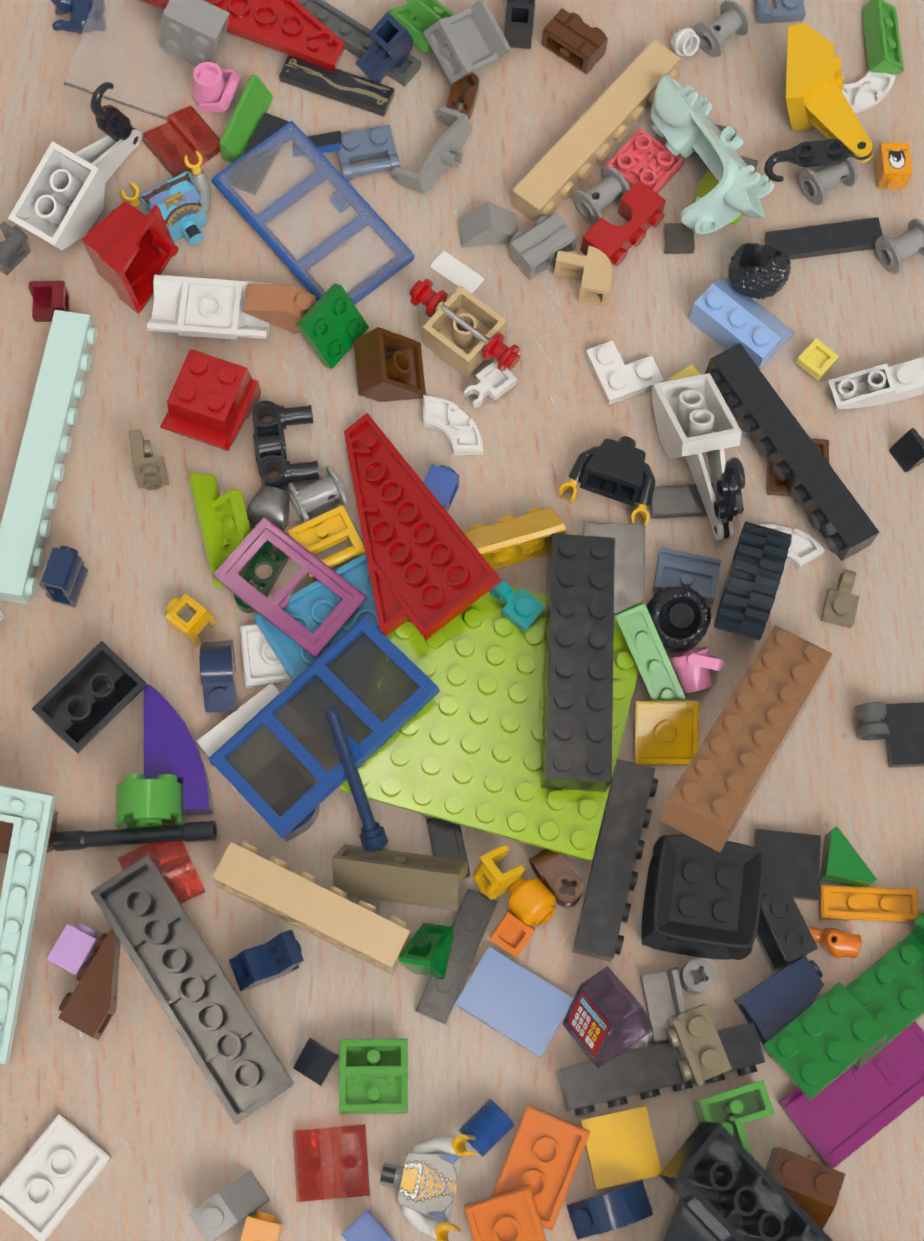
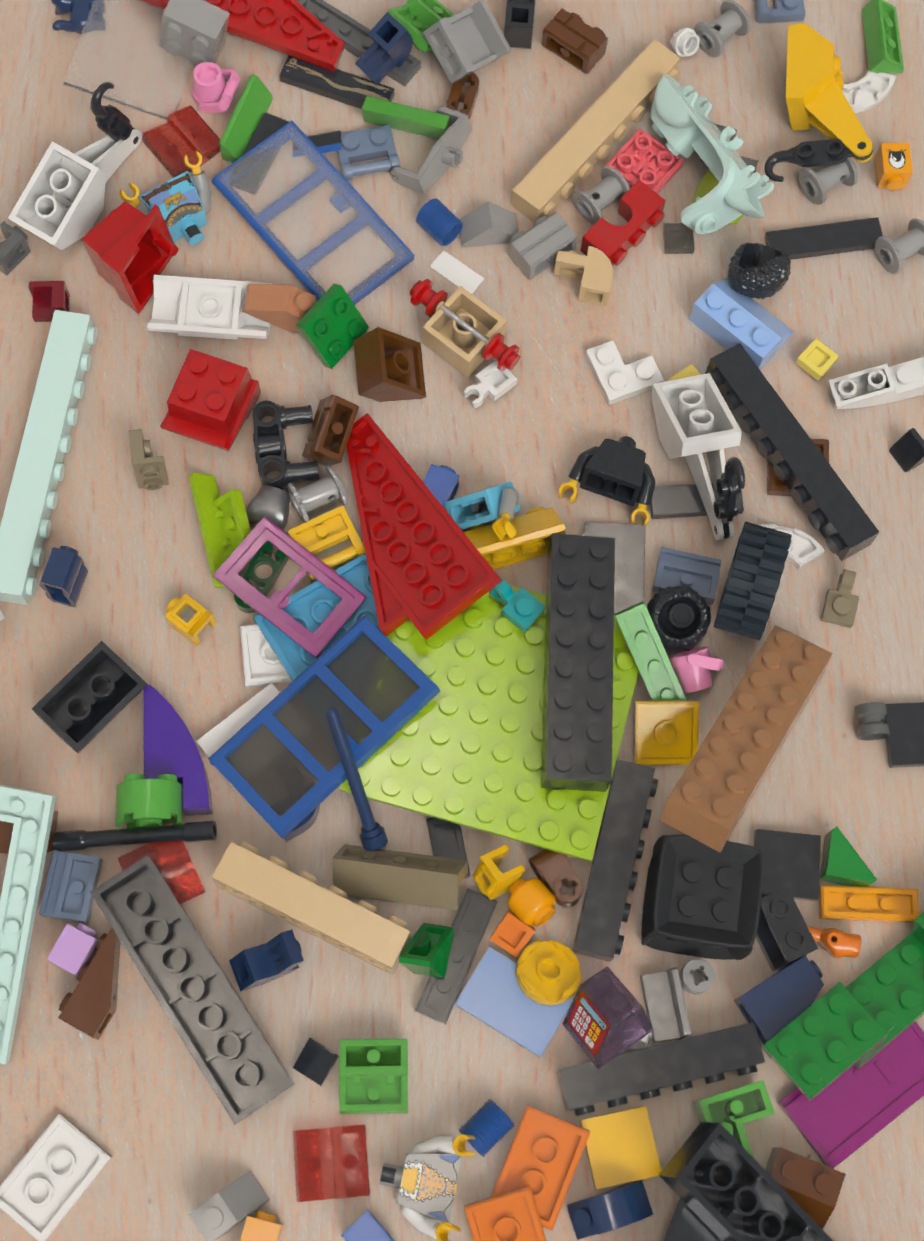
(69, 886): none -> sand blue plate
(218, 676): dark blue brick -> none
(330, 430): none -> reddish brown brick
(405, 117): none -> bright green slope
(439, 222): none -> blue piece
(453, 424): white tile -> none
(486, 506): none -> medium azure torso
(548, 972): none -> yellow tile
(698, 1044): dark tan bracket -> none

